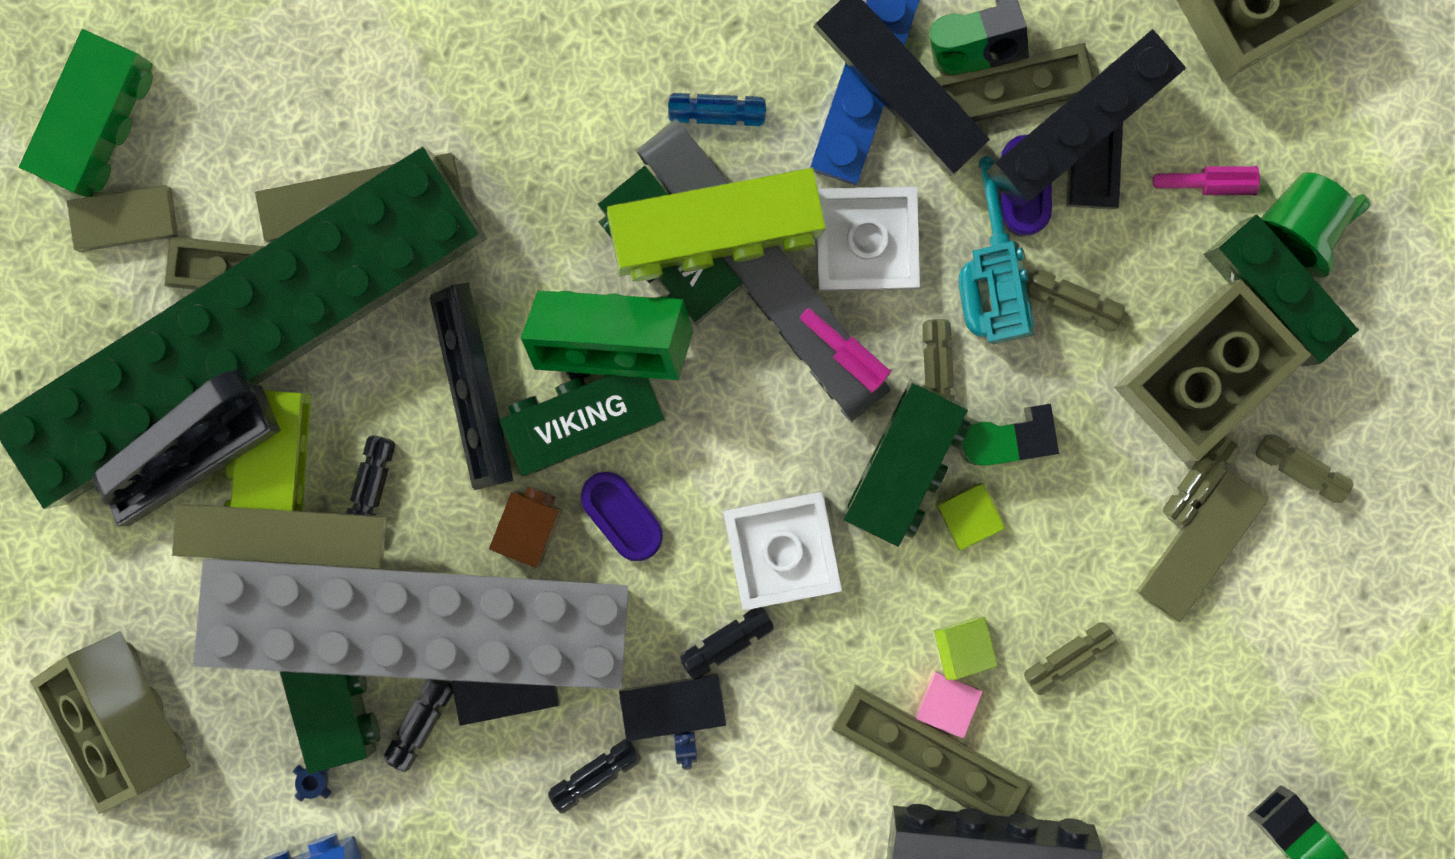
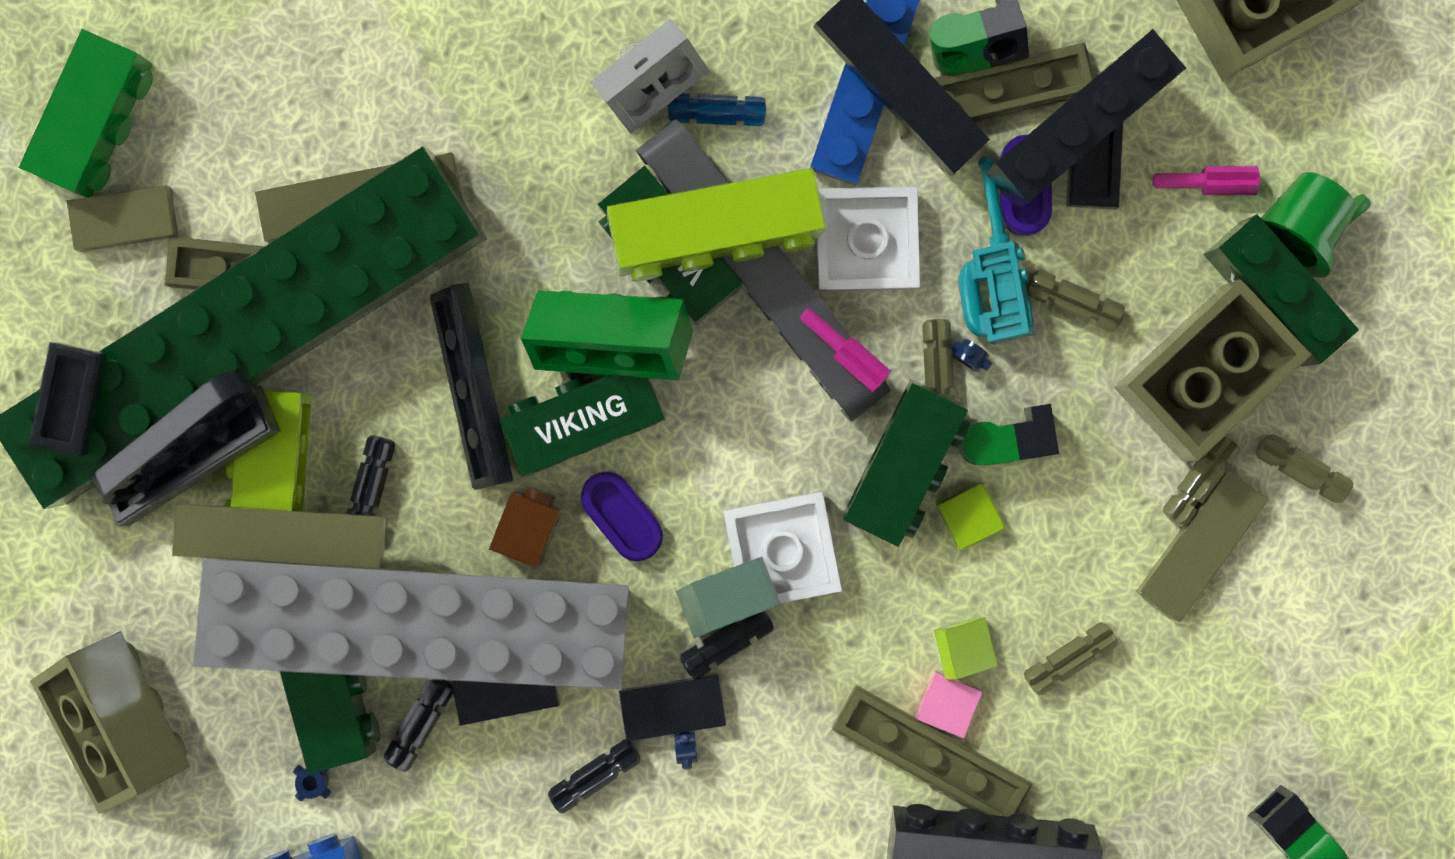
(67, 398): none -> black tile
(650, 75): none -> light grey piece
(727, 597): none -> sand green slope
(971, 355): none -> dark blue piece

